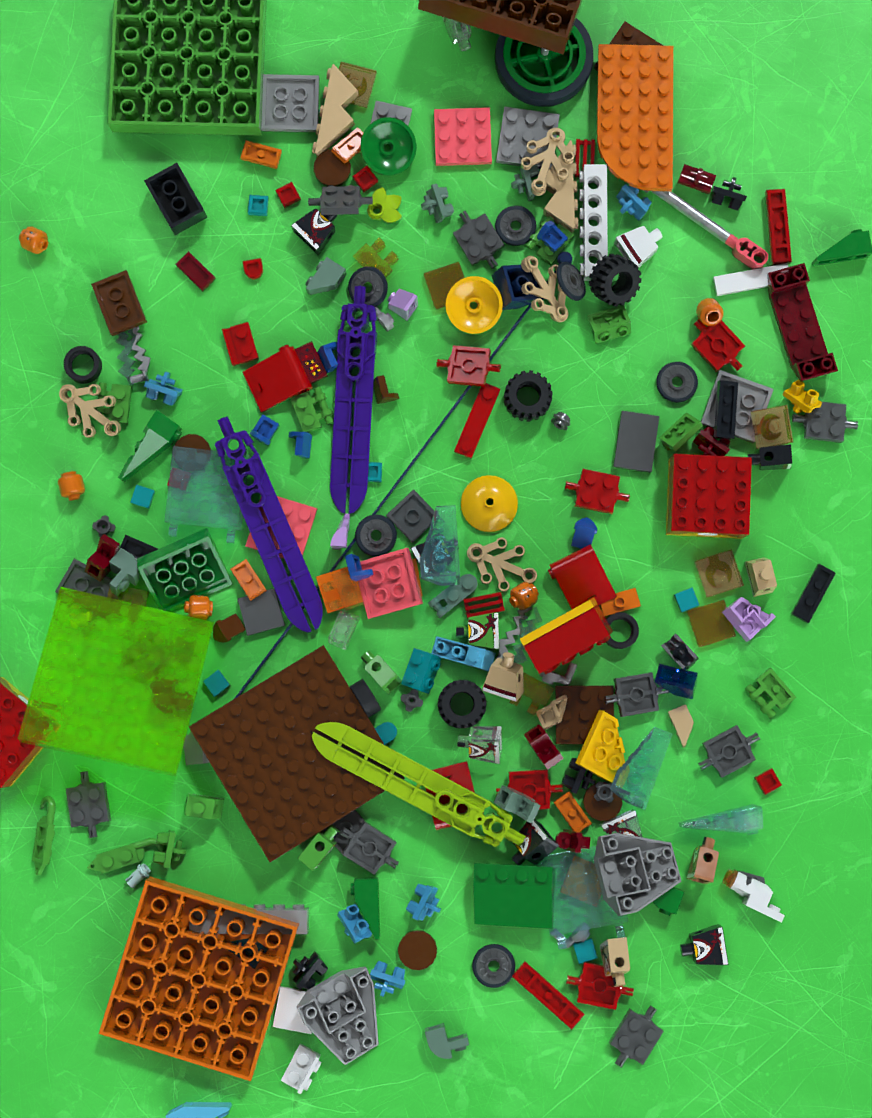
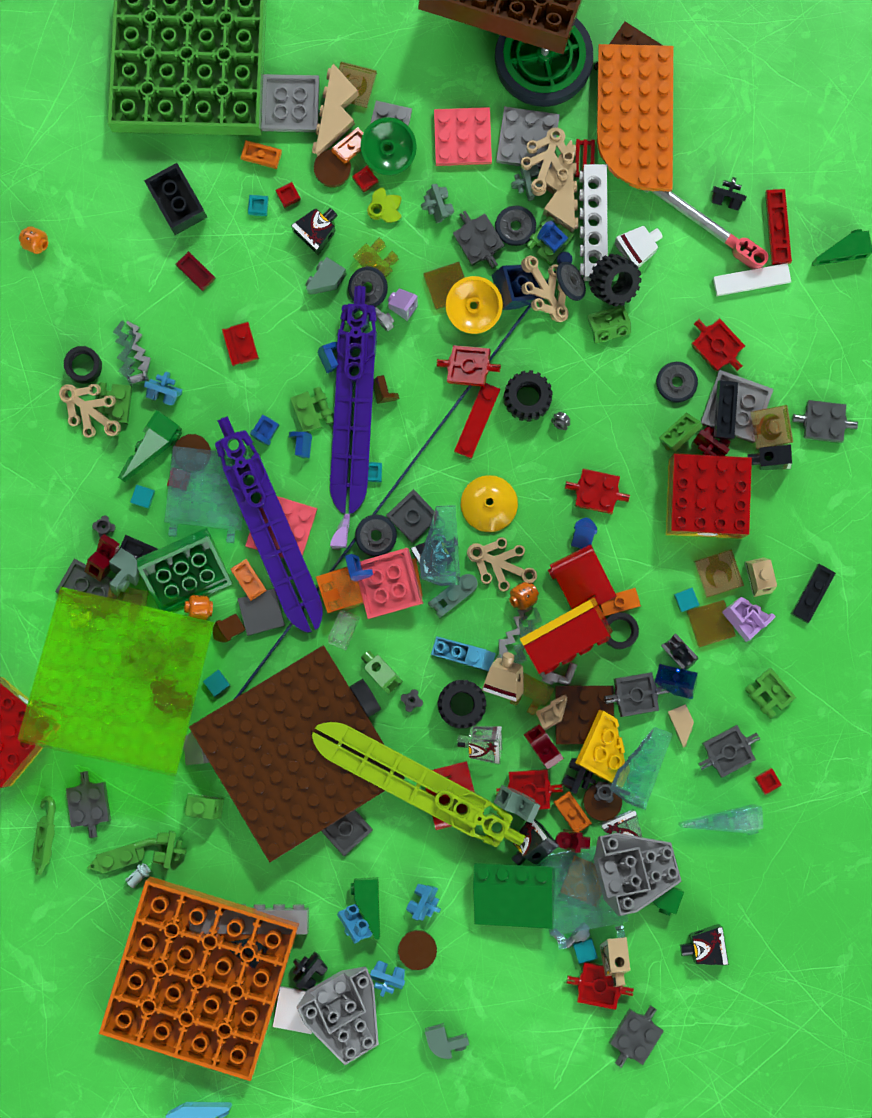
(71, 485): orange head -> none
(119, 303): reddish brown plate -> none
(253, 268): red tile -> none
(279, 378): red door -> none
(301, 1067): white bracket -> none
(311, 362): dark red tile -> none
(314, 852): bright green torso -> none
(340, 200): dark grey plate -> none
(369, 847): dark grey plate -> none
(387, 731): teal tile -> none
(421, 670): teal bracket -> none
(460, 37): clear torso -> none
(481, 631): torso -> none
(493, 978): dark grey wheel -> none
(499, 601): red tile -> none
(548, 995): red plate -> none
(632, 203): dark azure hips -> none
(636, 441): dark grey tile -> none
(697, 179): dark red hips -> none
(701, 870): nougat torso -> none
(709, 312): orange head -> none
(755, 890): white plate -> none
(799, 323): dark red slope -> none
(801, 399): yellow hips -> none

